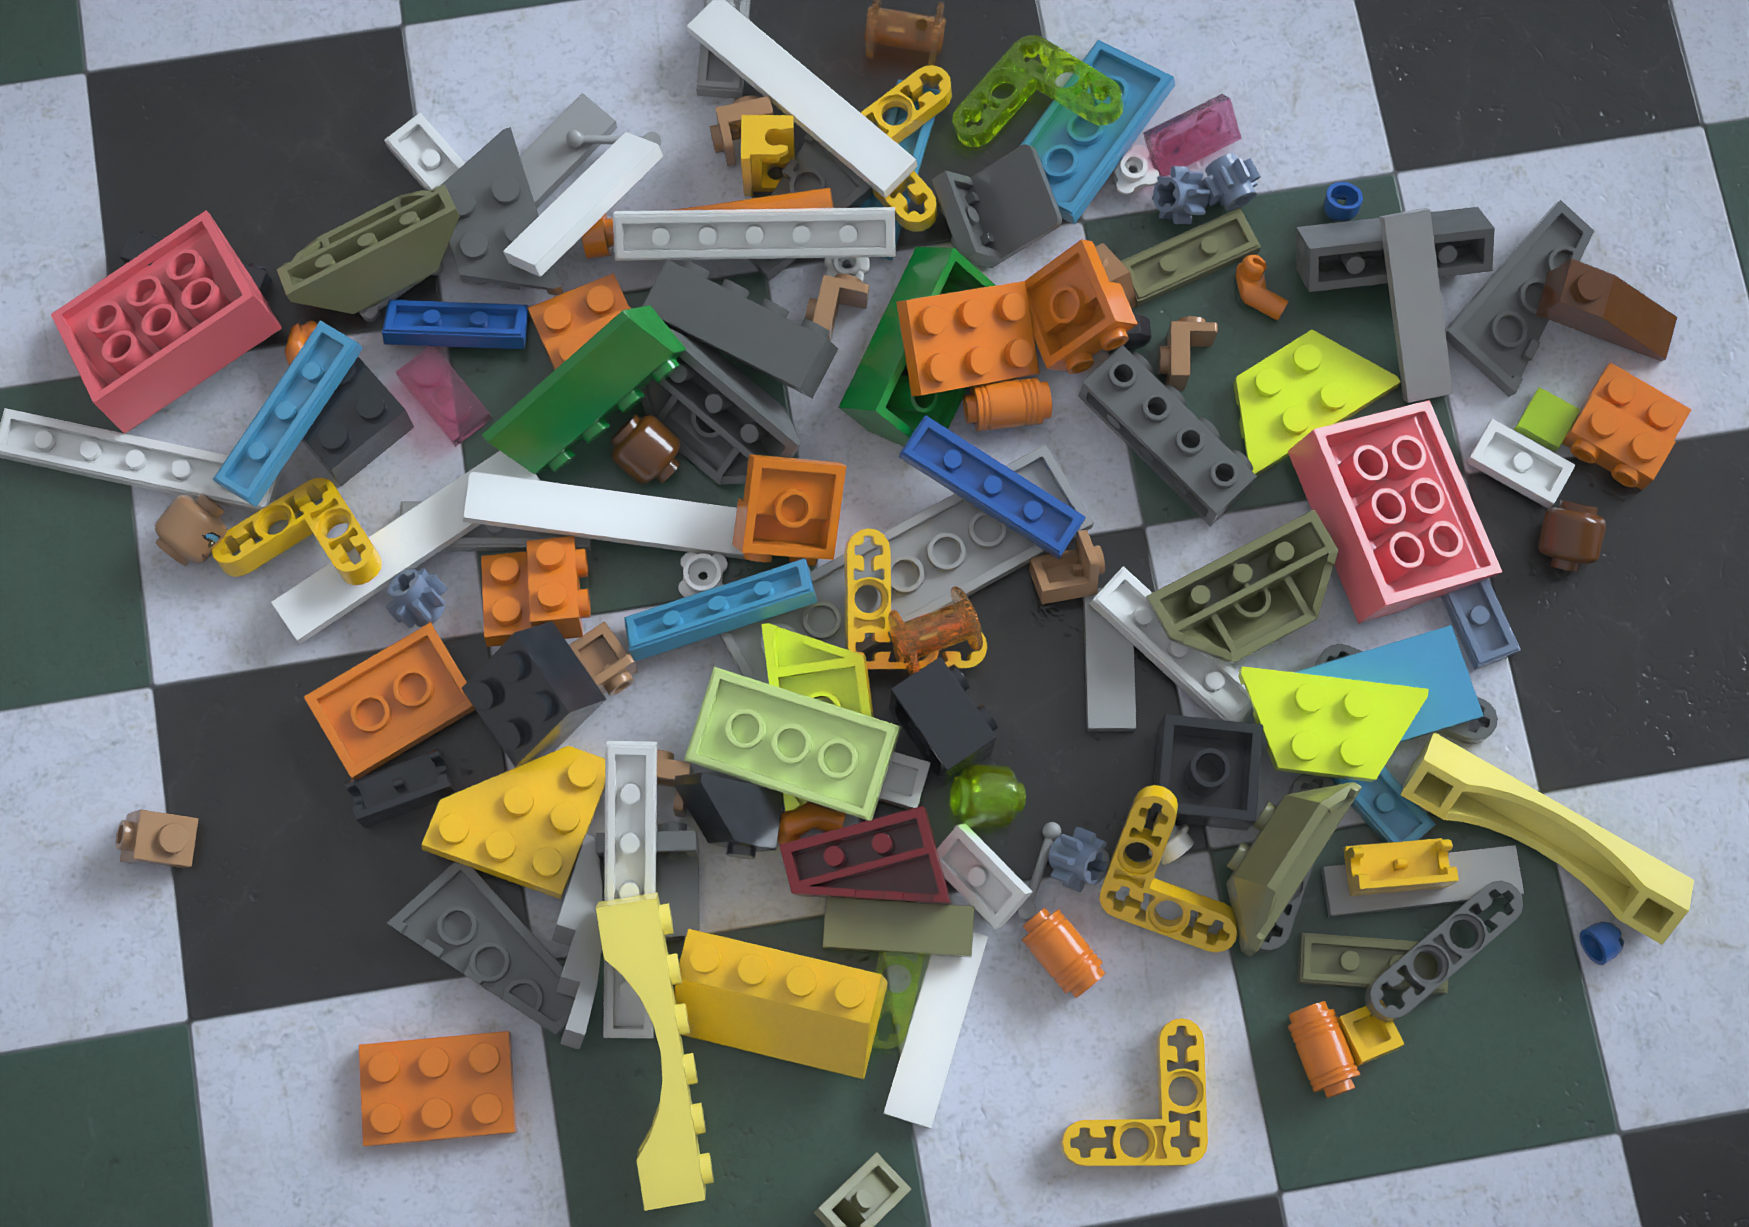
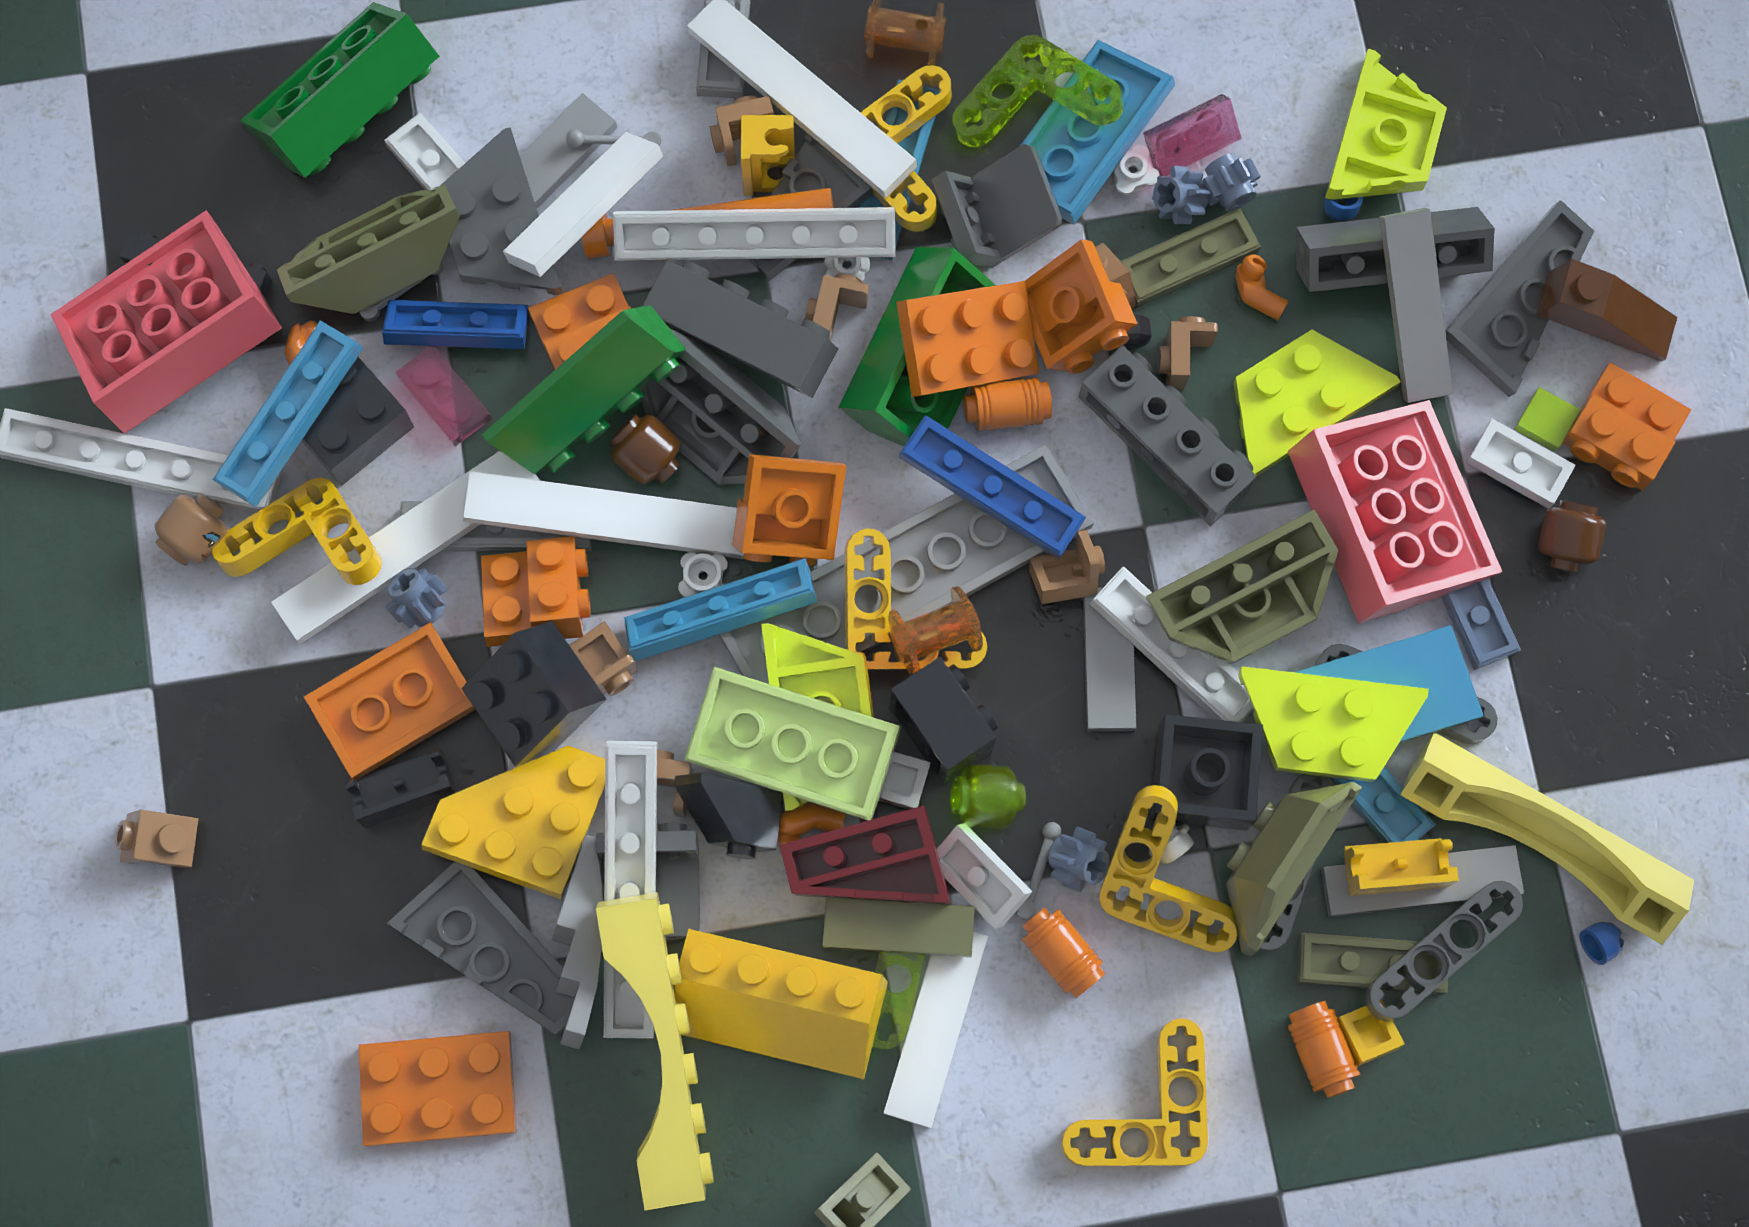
(341, 89): none -> green slope
(1386, 136): none -> neon yellow wing

